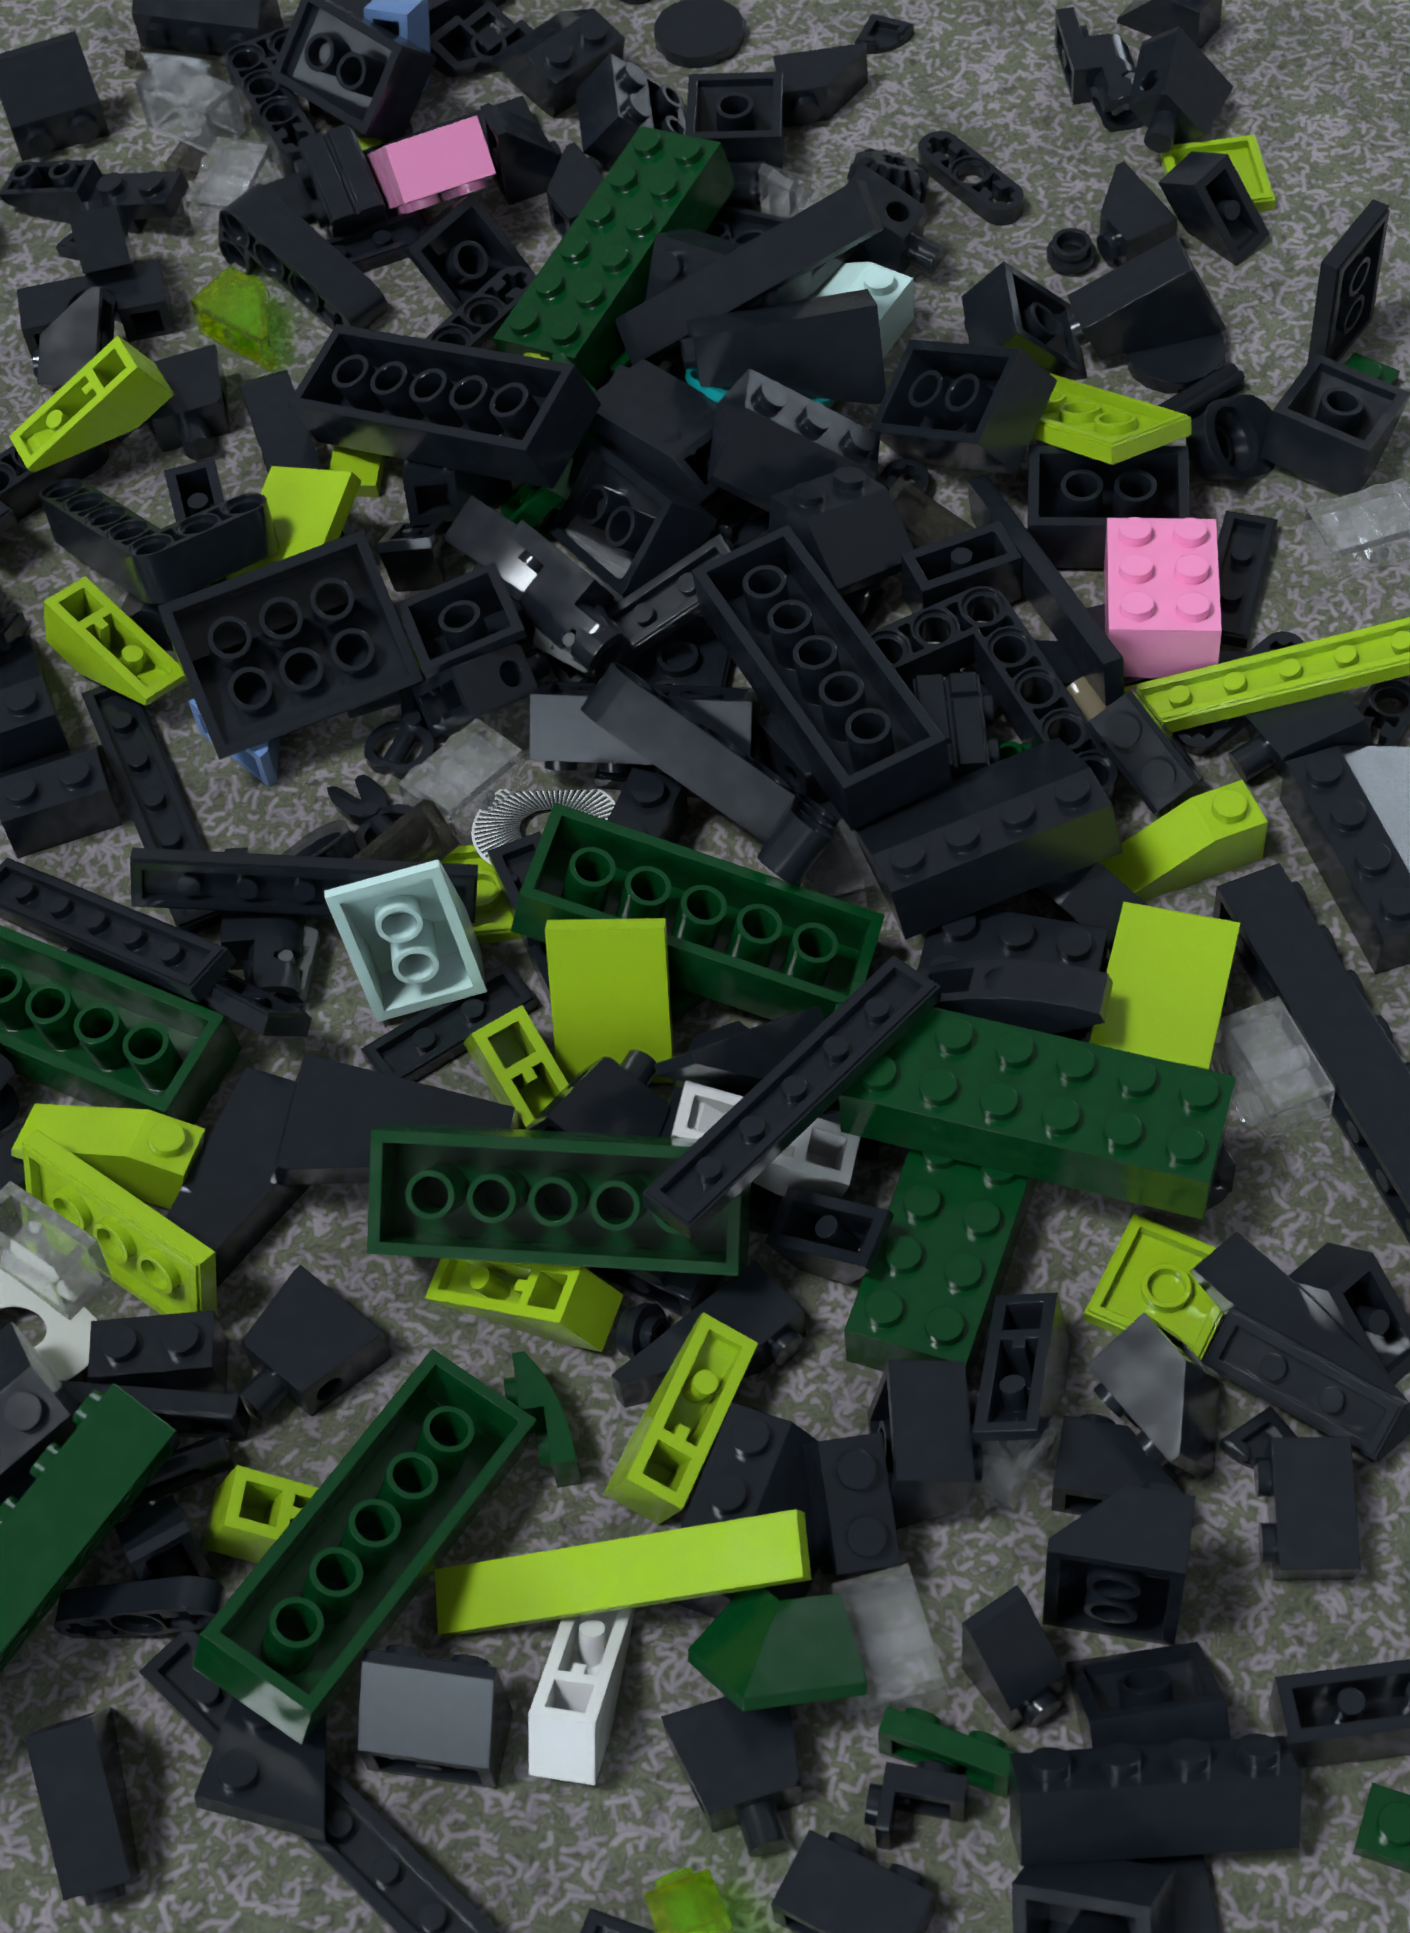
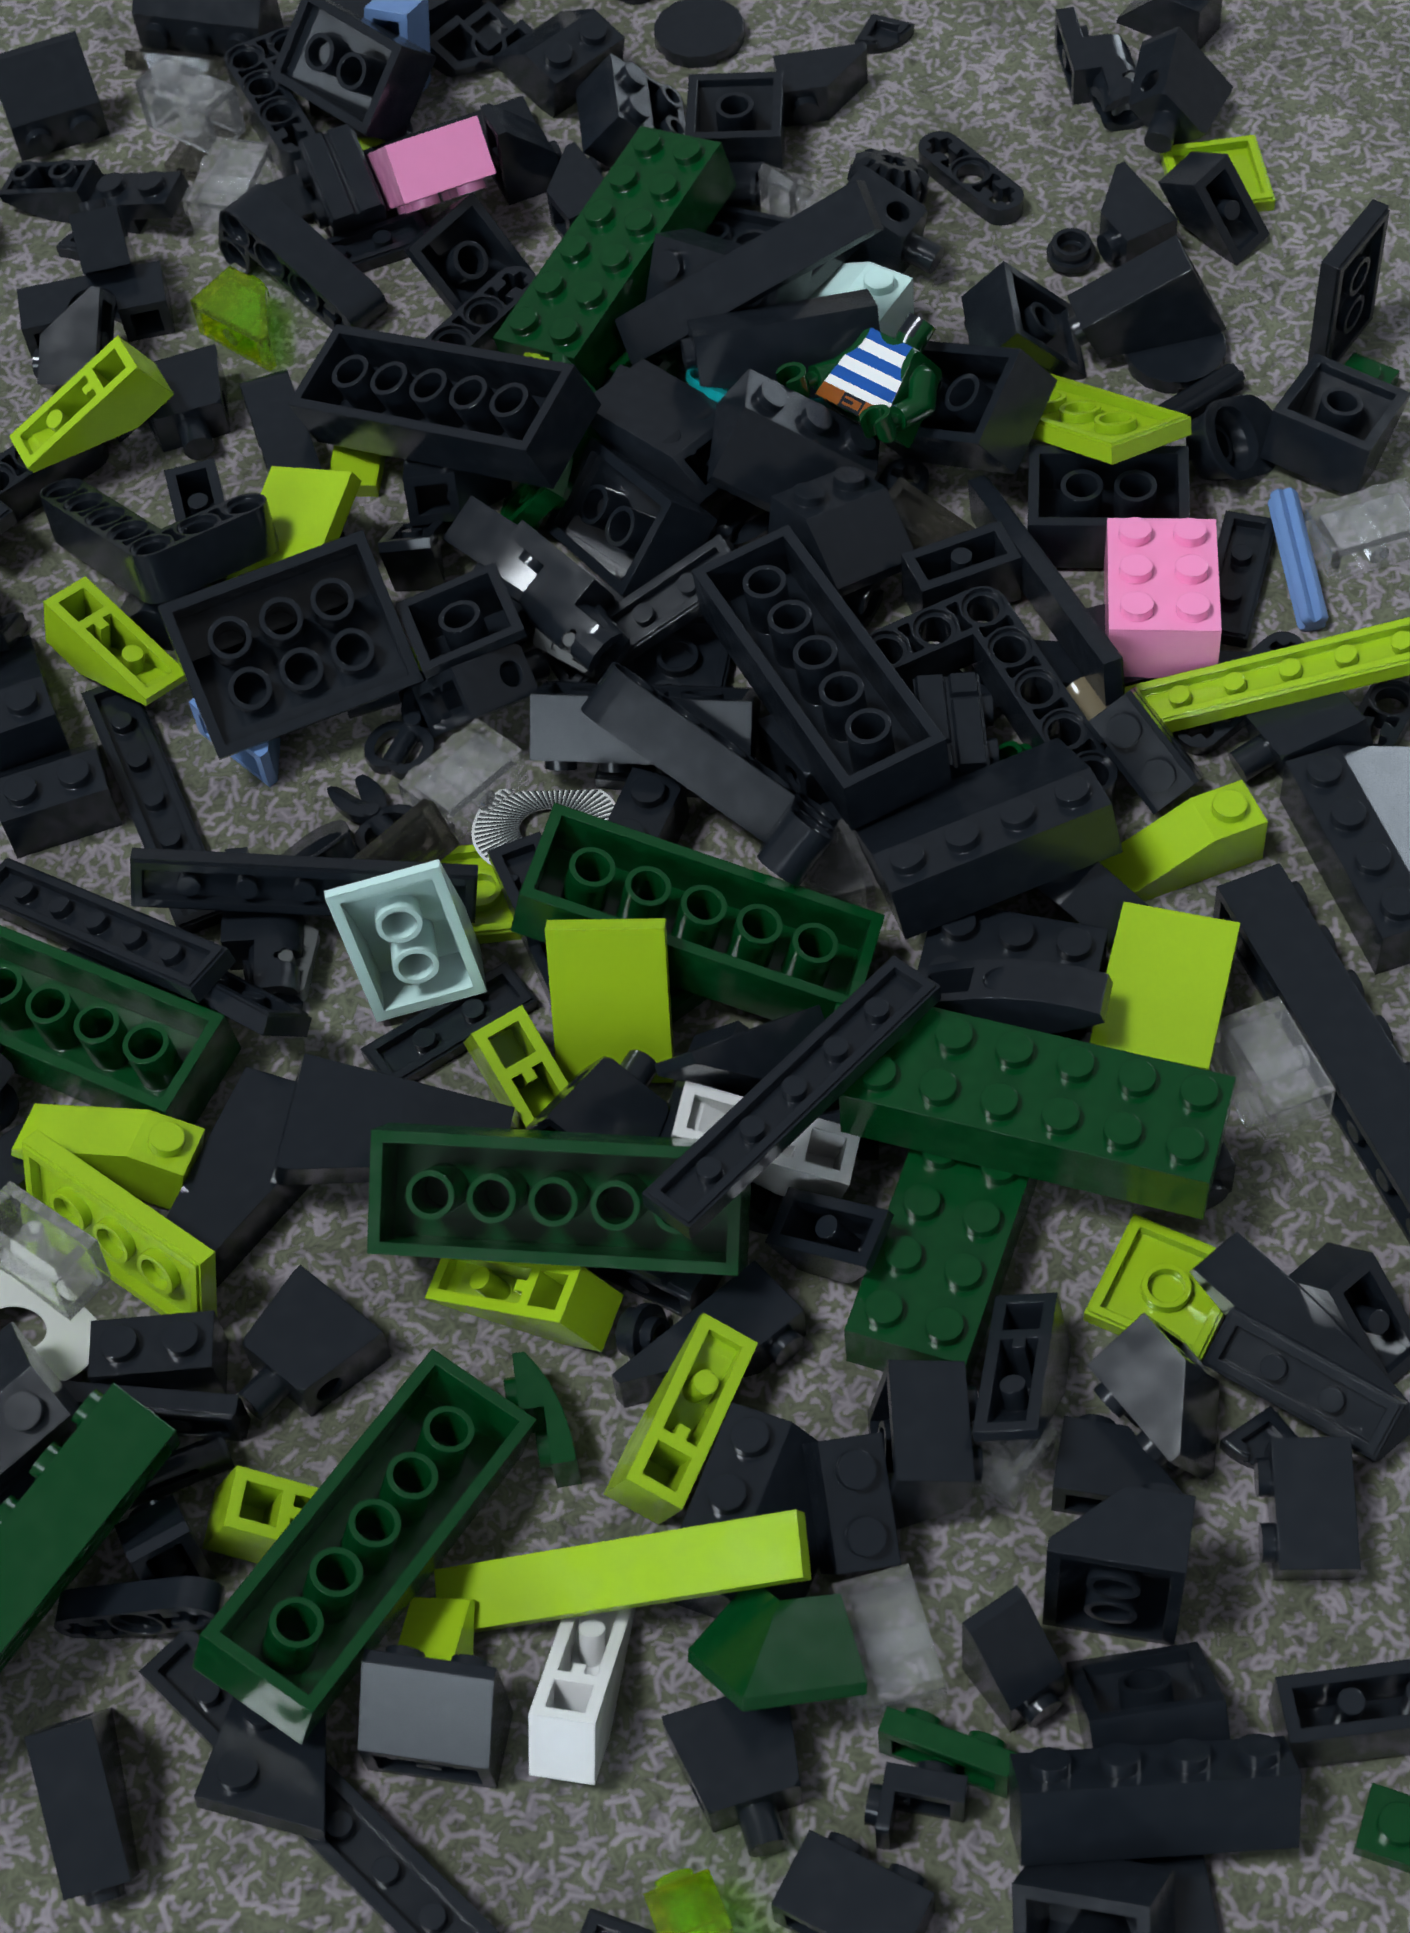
(439, 1626): none -> lime slope
(876, 381): none -> torso
(1297, 559): none -> medium blue axle

